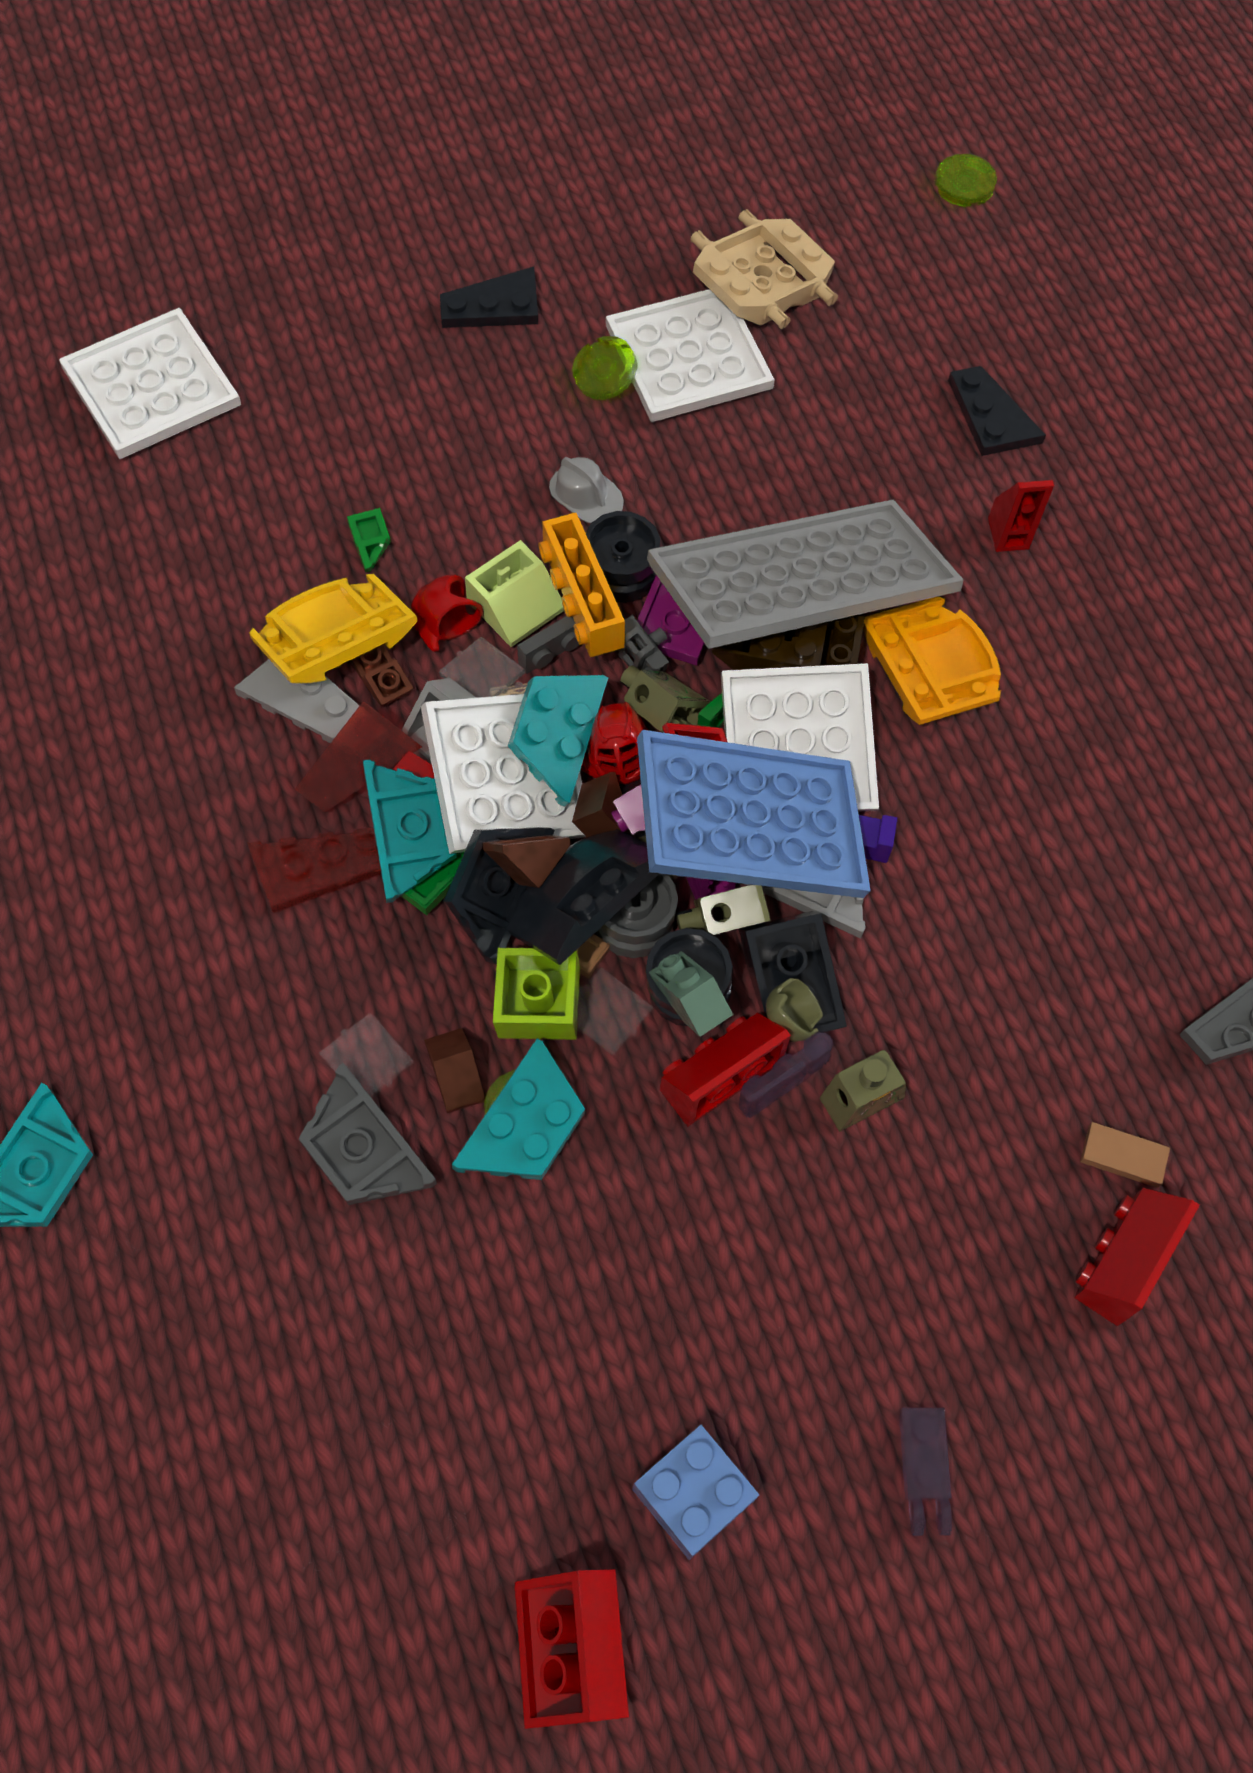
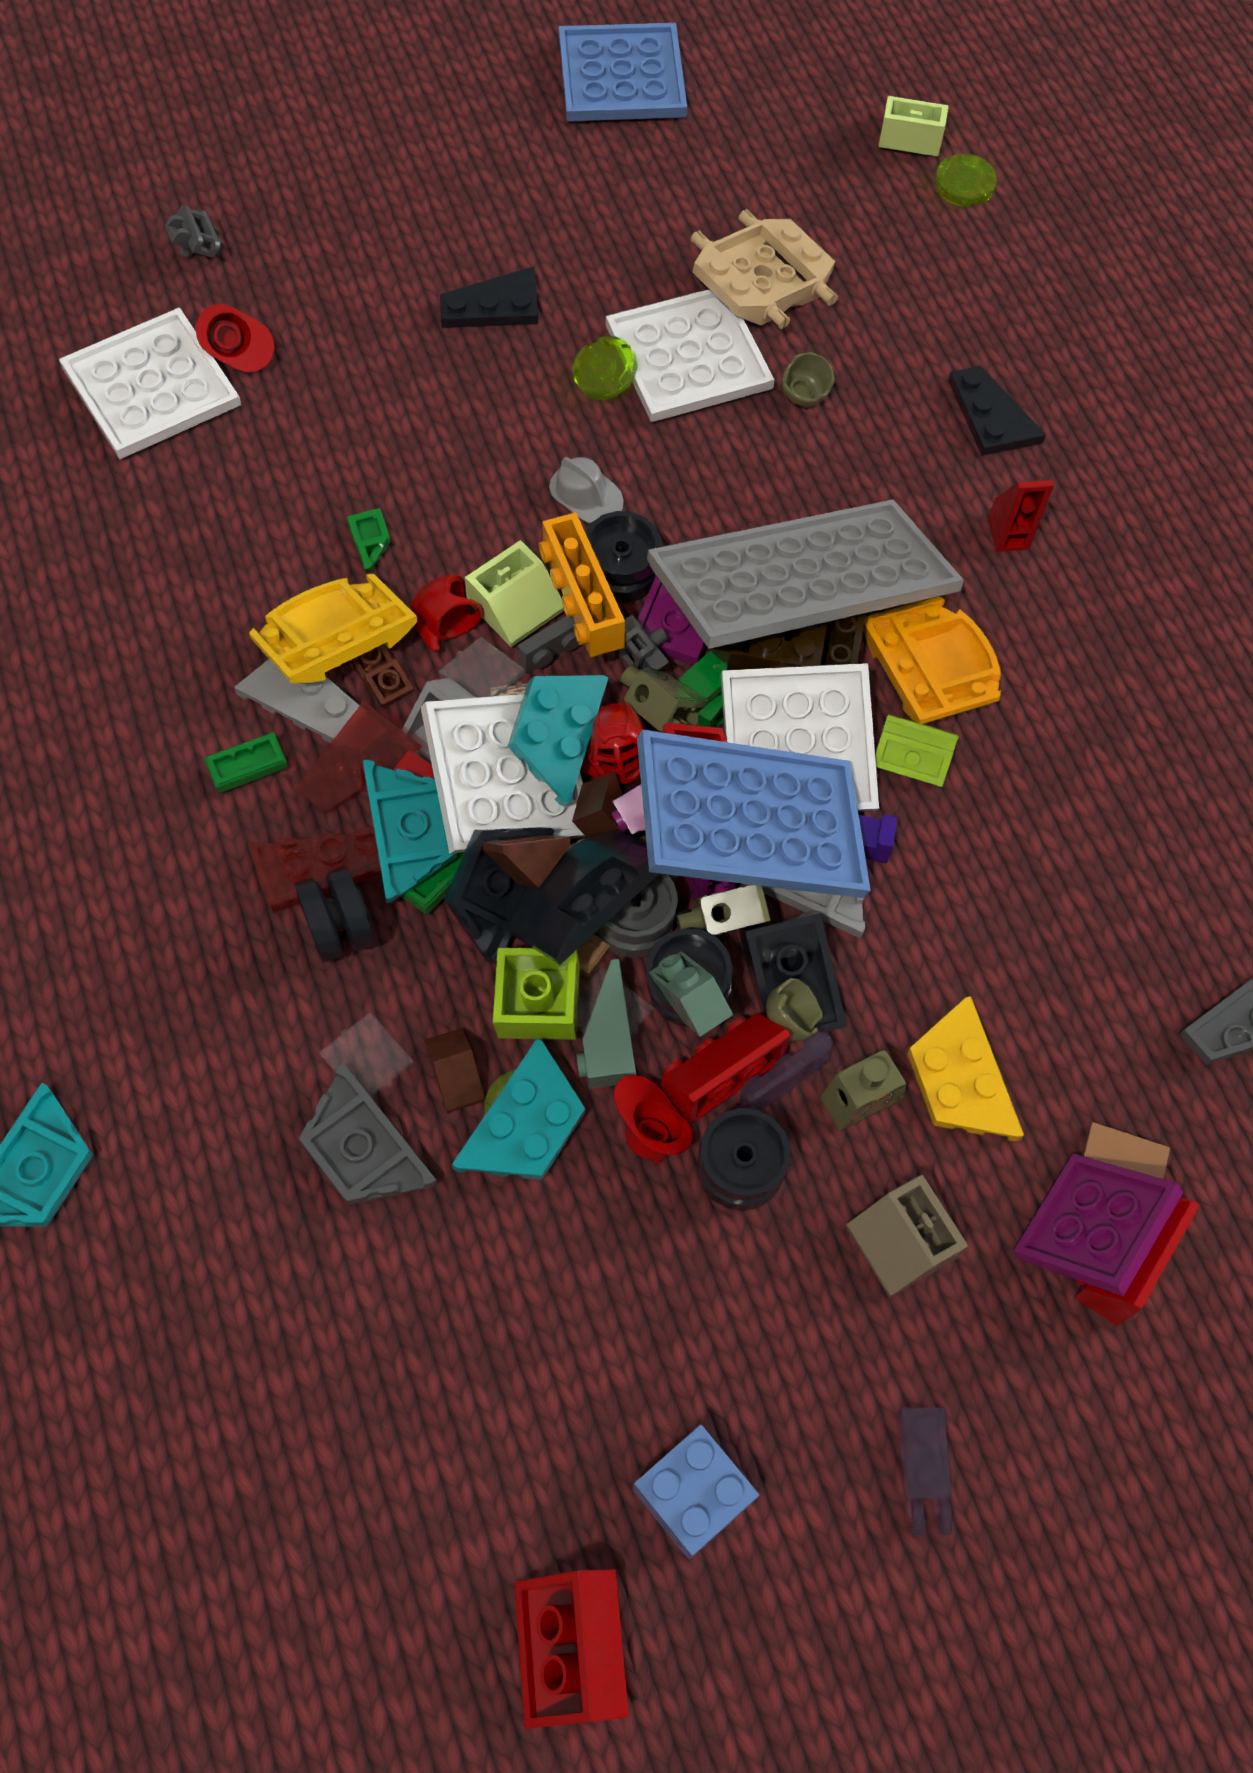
(194, 233): none -> dark grey piece
(234, 338): none -> red piece
(246, 762): none -> green plate
(337, 913): none -> black wheel
(607, 1037): none -> sand green slope
(622, 72): none -> medium blue plate
(652, 1122): none -> red piece
(705, 676): none -> green slope
(745, 1135): none -> black wheel
(807, 379): none -> olive hair
(906, 1236): none -> dark tan slope
(913, 126): none -> yellowish green slope
(915, 750): none -> lime plate
(962, 1076): none -> yellow wing
(1098, 1223): none -> magenta plate

